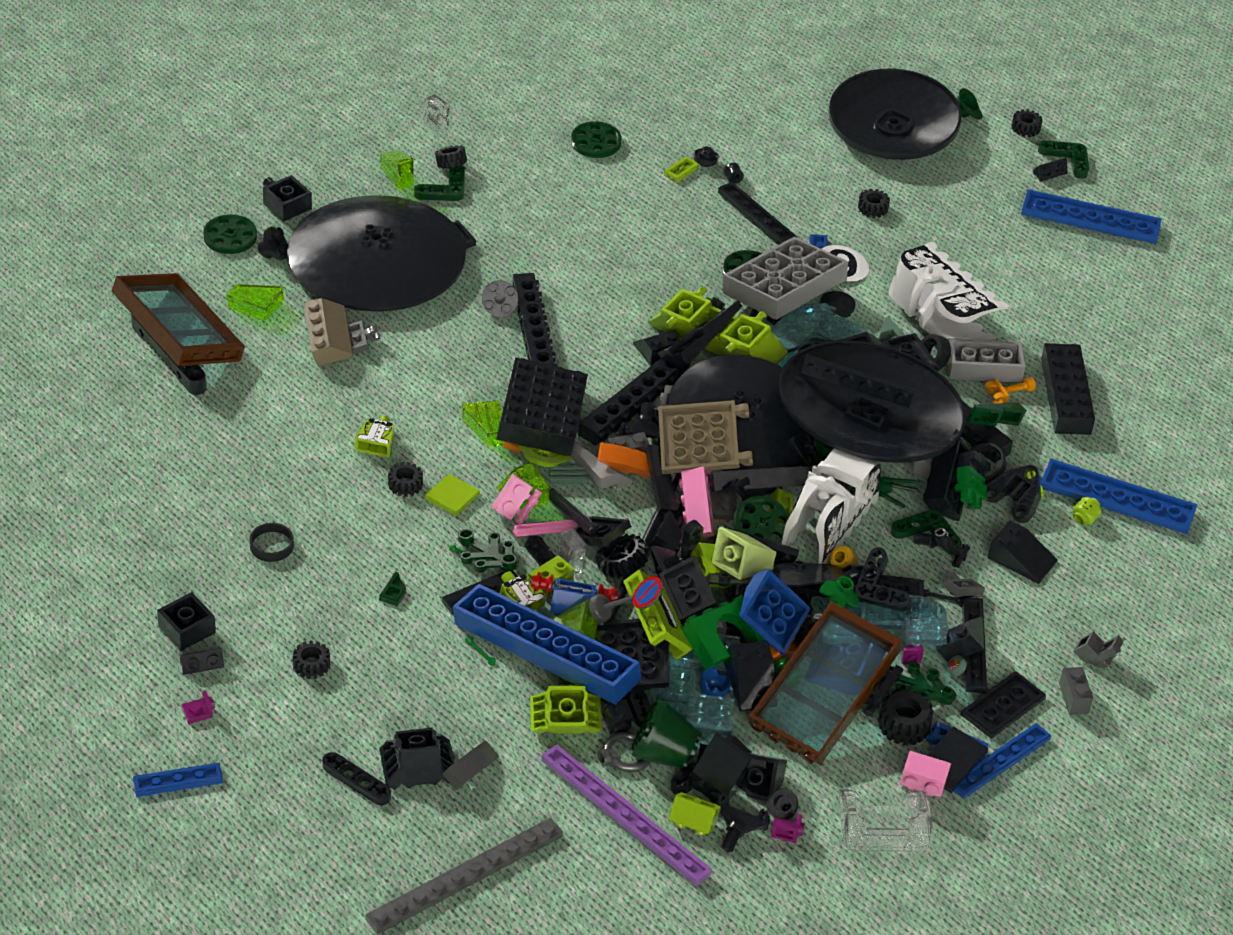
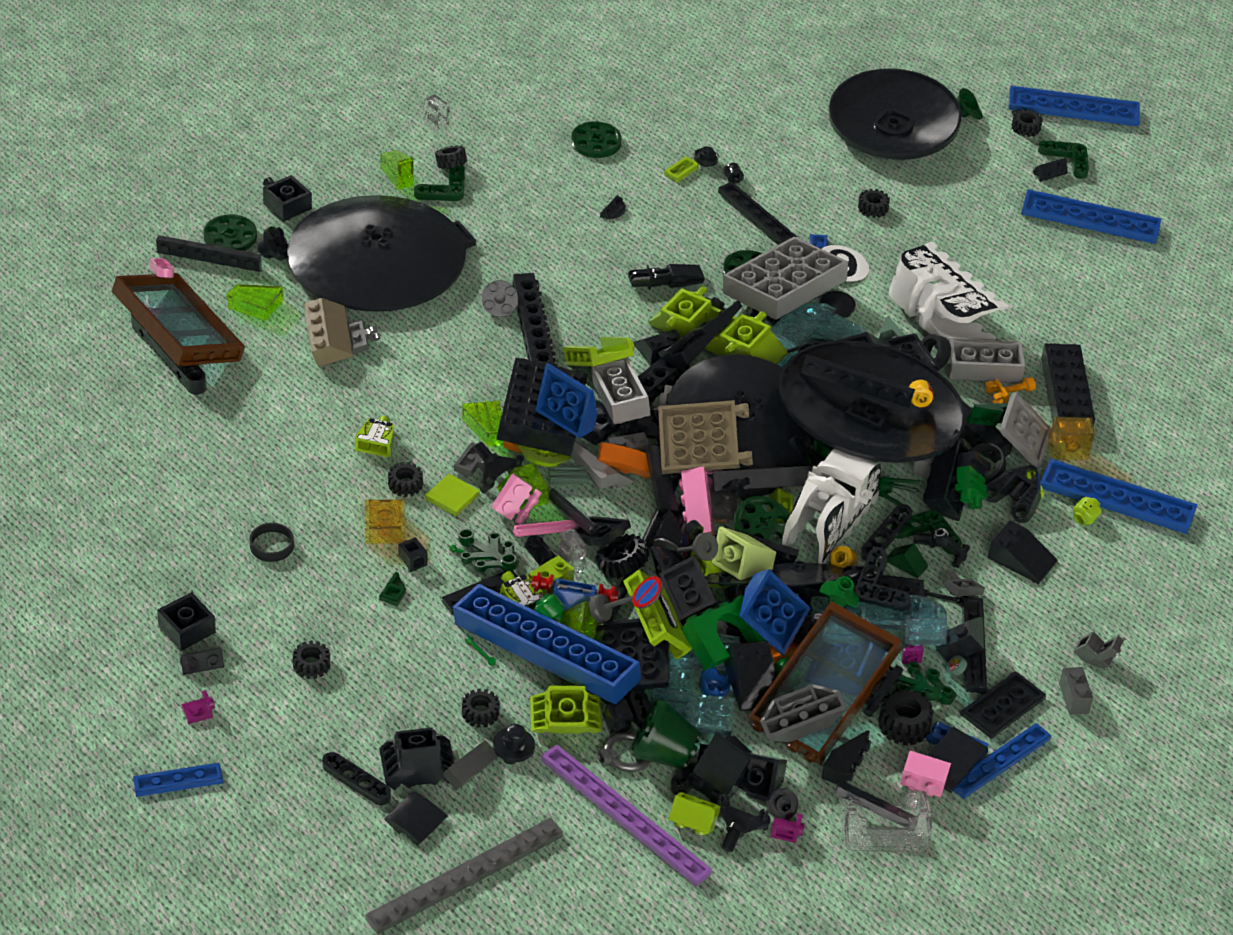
(161, 267): none -> bright pink beam
(208, 253): none -> black plate
(385, 521): none -> clear yellow brick
(413, 554): none -> black brick
(416, 817): none -> black slope
(469, 461): none -> dark grey plate
(480, 717): none -> black tyre
(495, 465): none -> black axle
(514, 744): none -> black plate
(550, 607): none -> green head
(566, 402): none -> blue slope
(612, 349): none -> lime panel
(614, 209): none -> black tile
(620, 391): none -> light grey brick
(673, 275): none -> black arm
(704, 546): none -> dark grey piece
(802, 713): none -> dark grey wedge
(844, 759): none -> black slope
(873, 803): none -> black tile
(883, 531): none -> black beam
(908, 560): none -> dark green slope
(923, 393): none -> yellow head
(1025, 429): none -> light grey plate
(1071, 438): none -> clear yellow brick
(1074, 105): none -> blue plate

